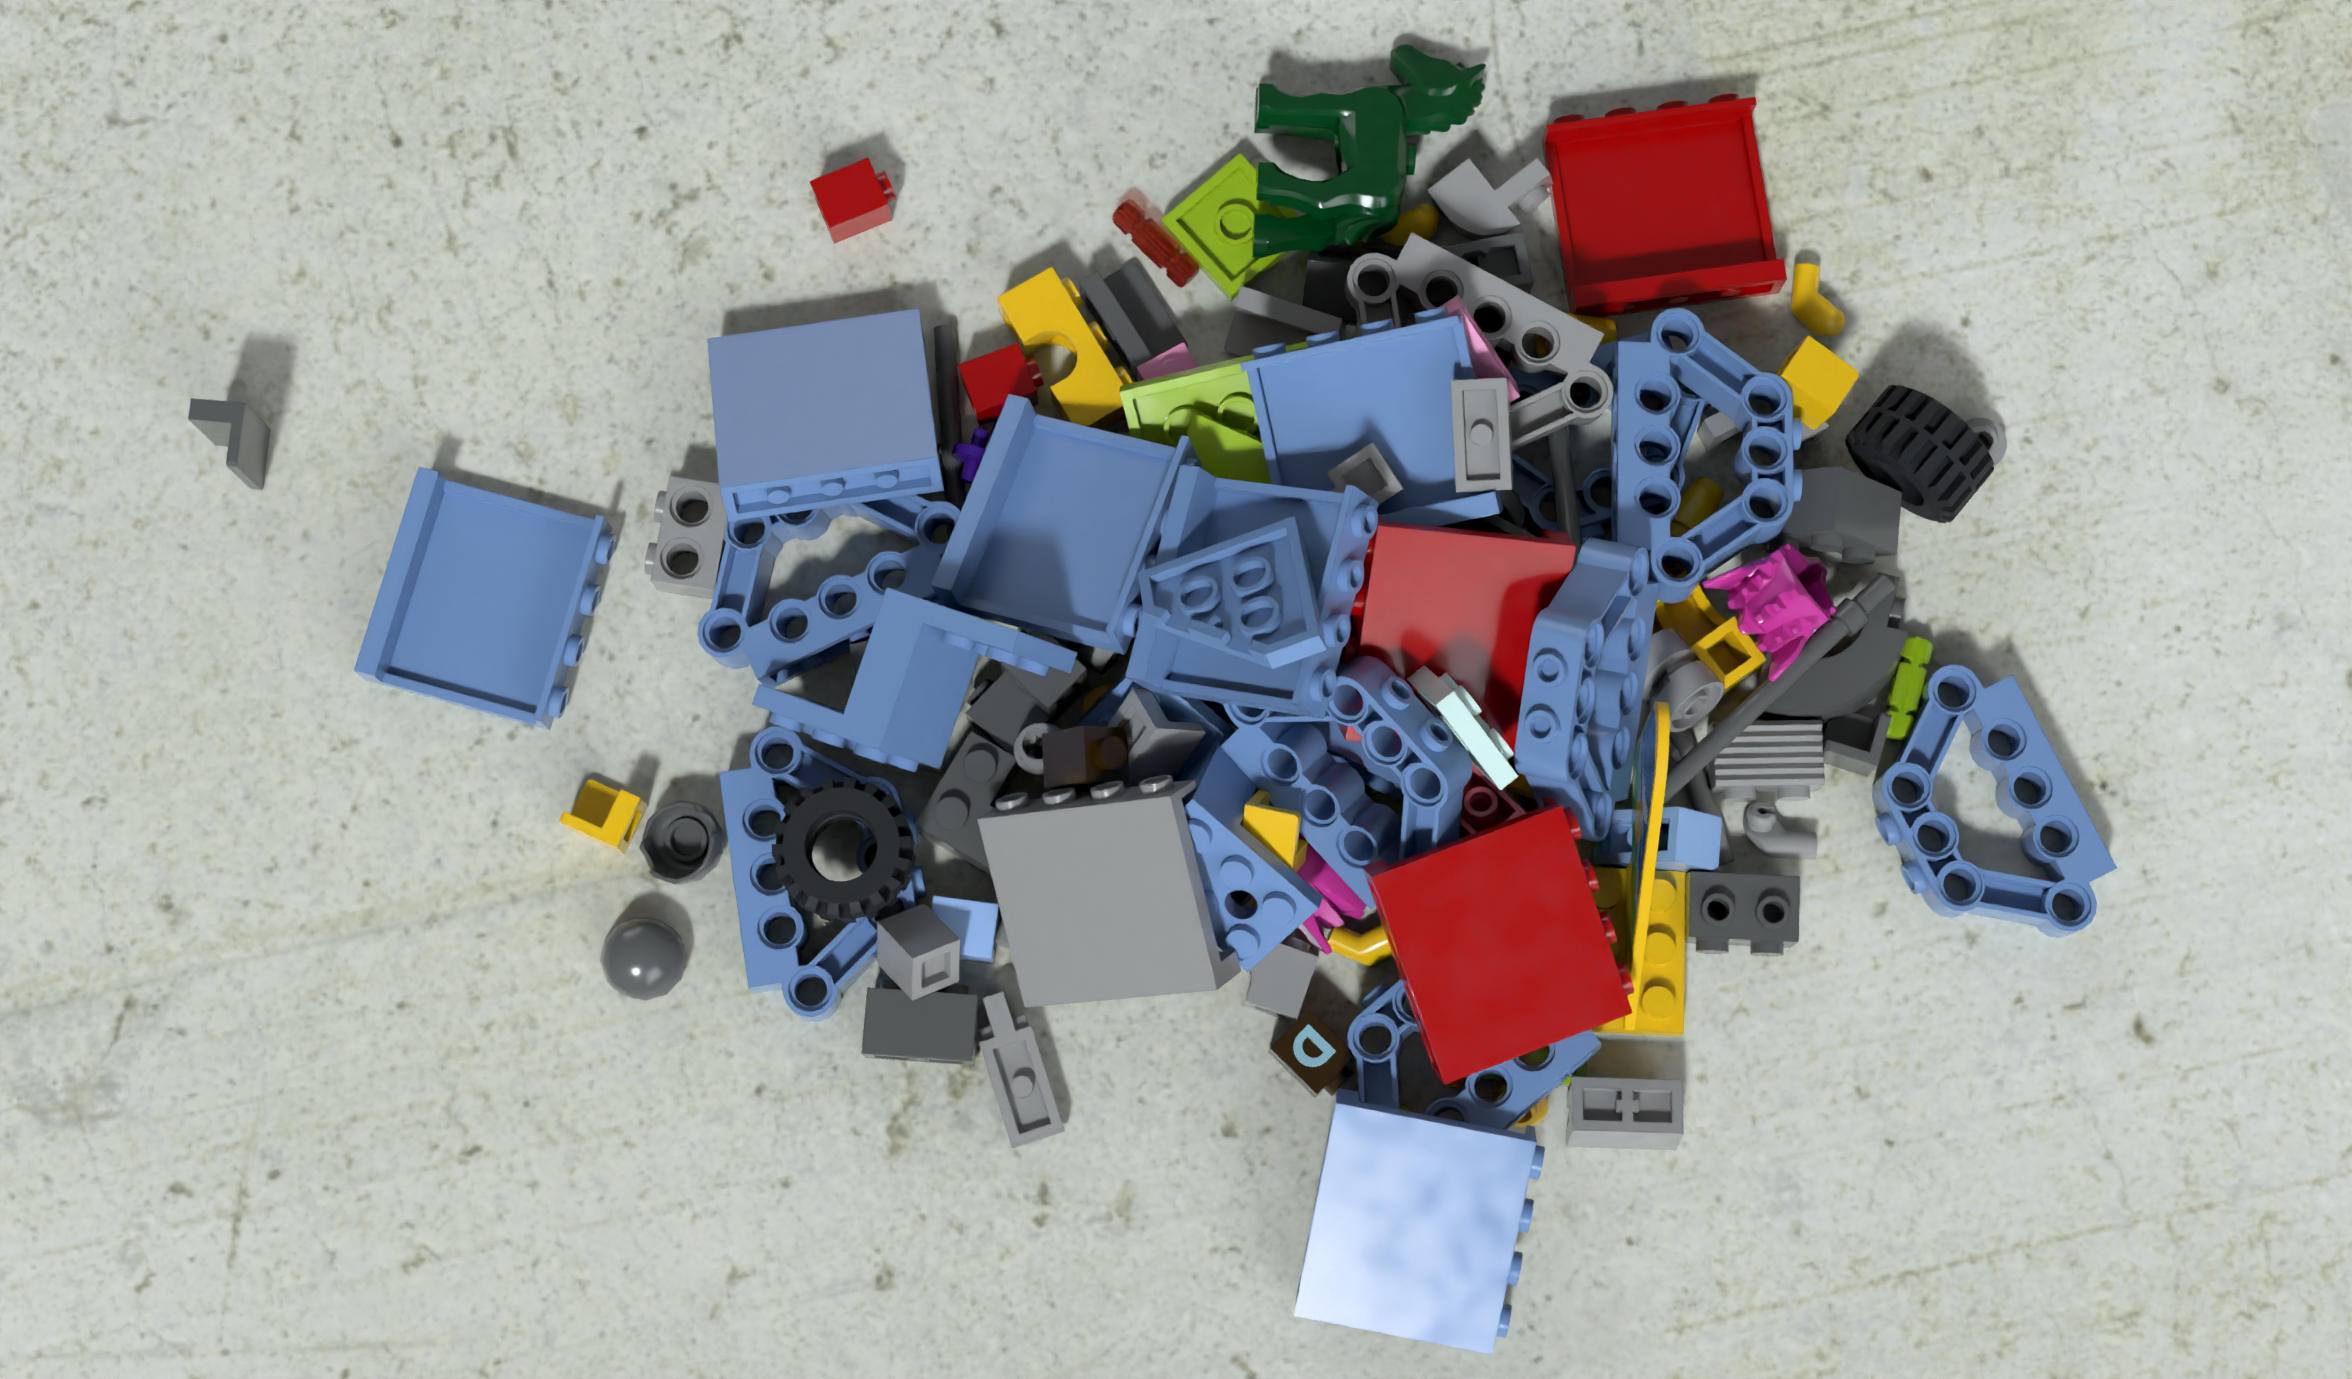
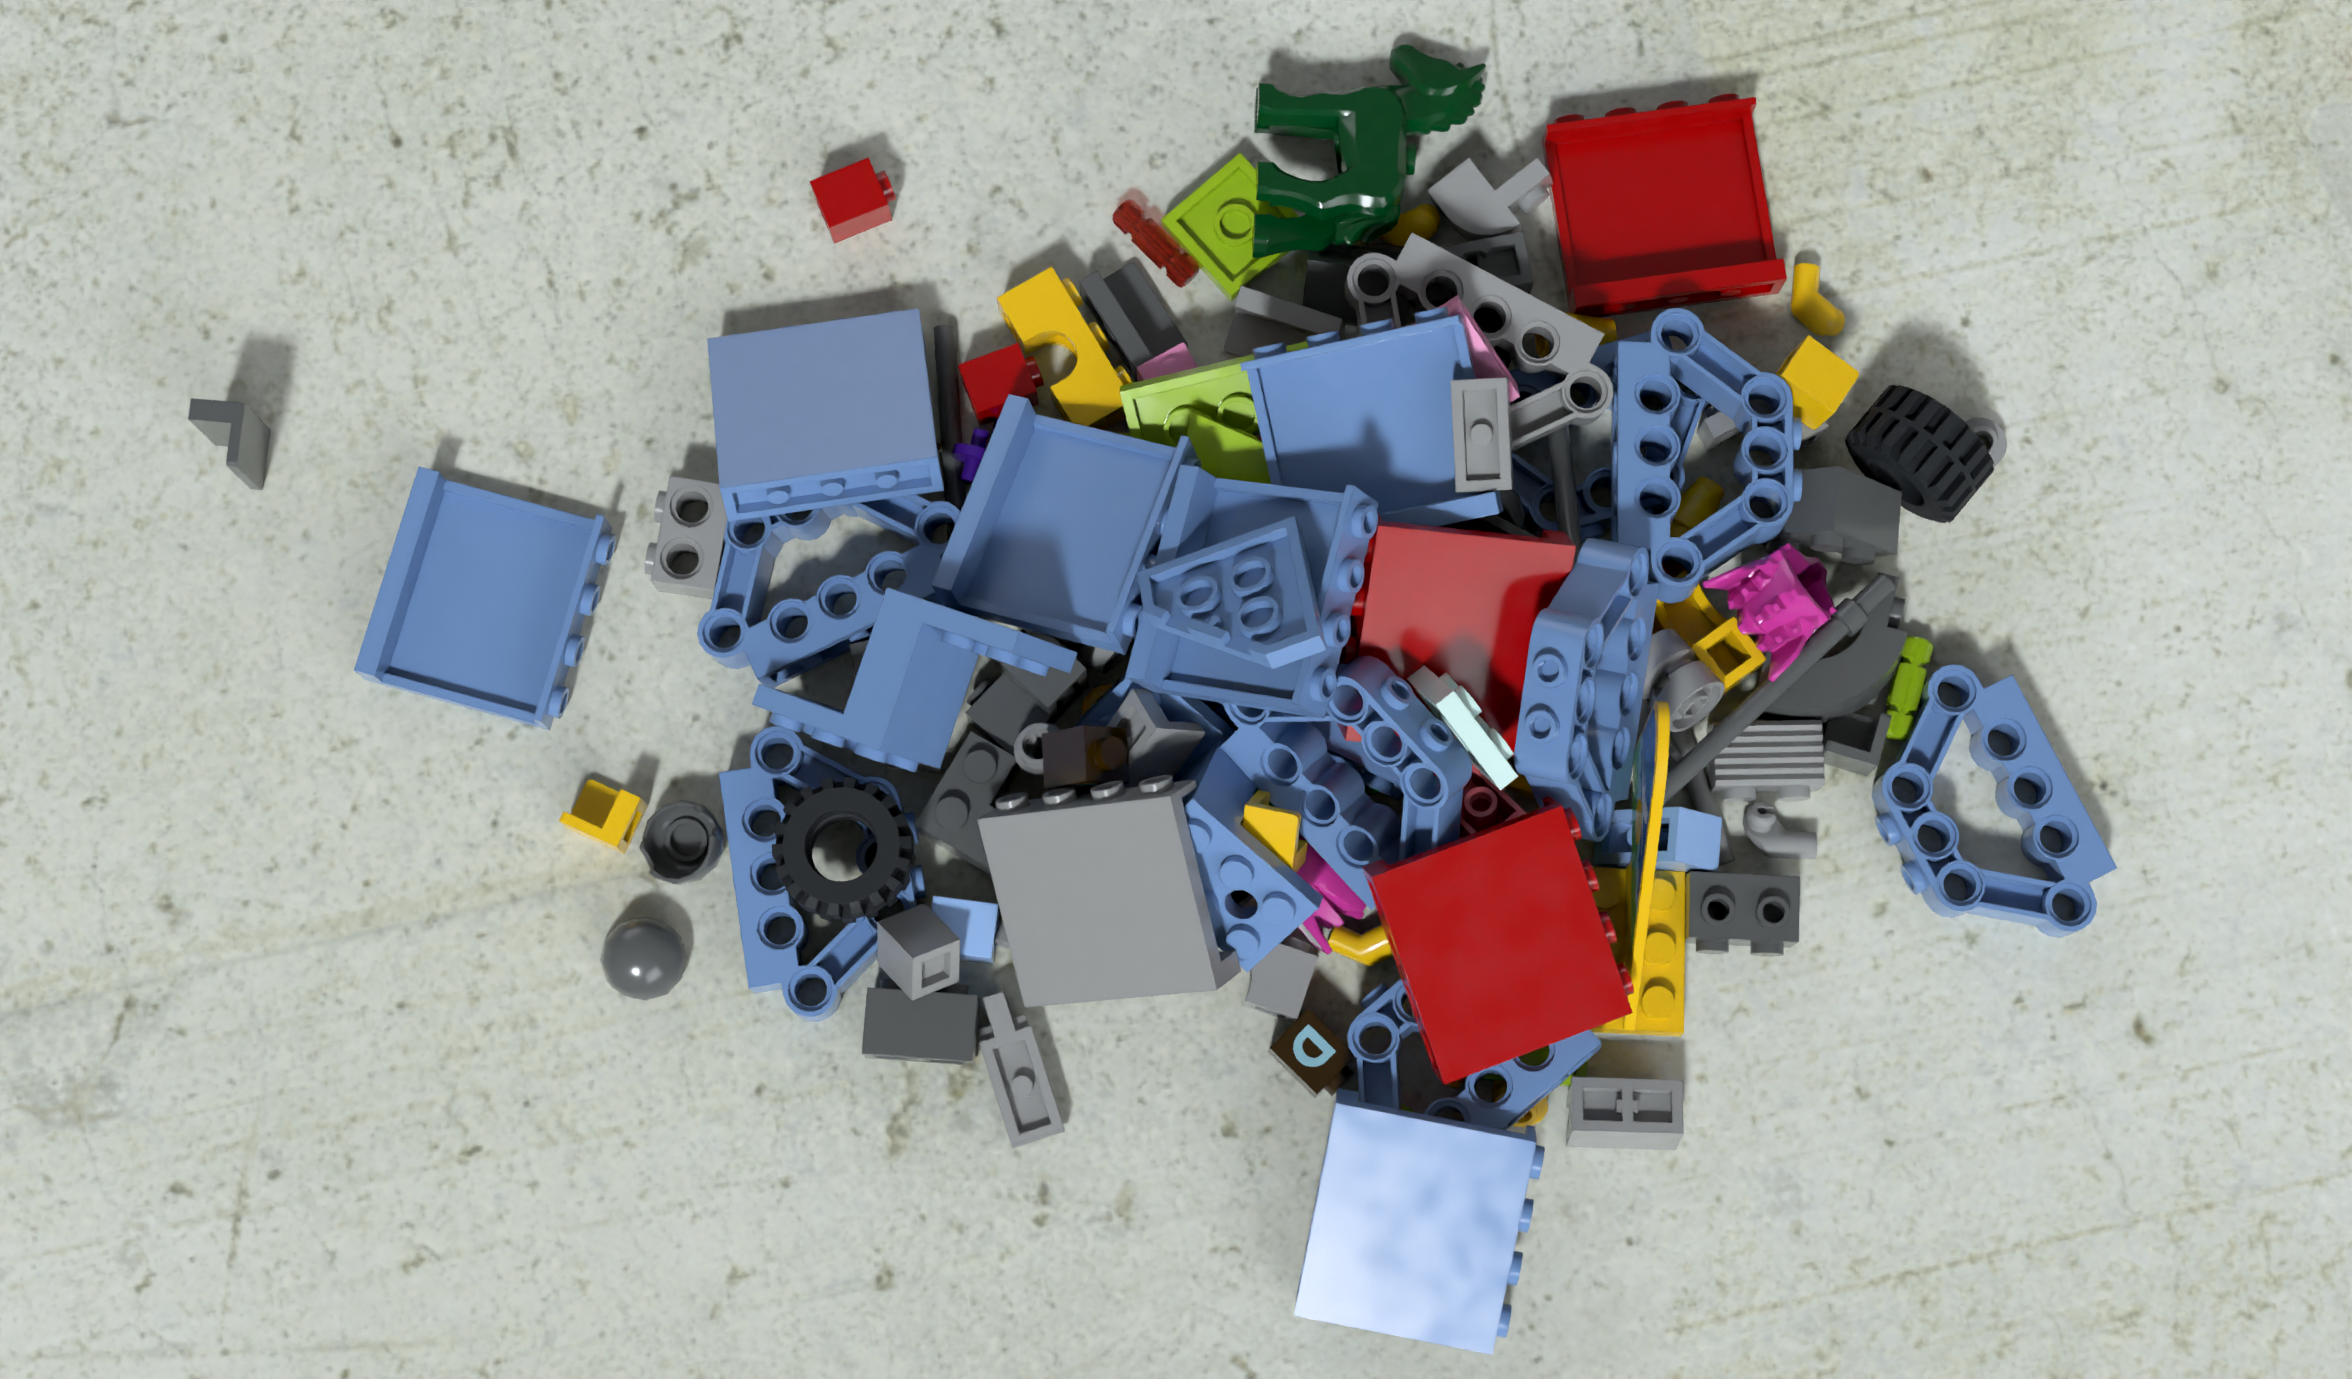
(1367, 472): light grey plate -> none

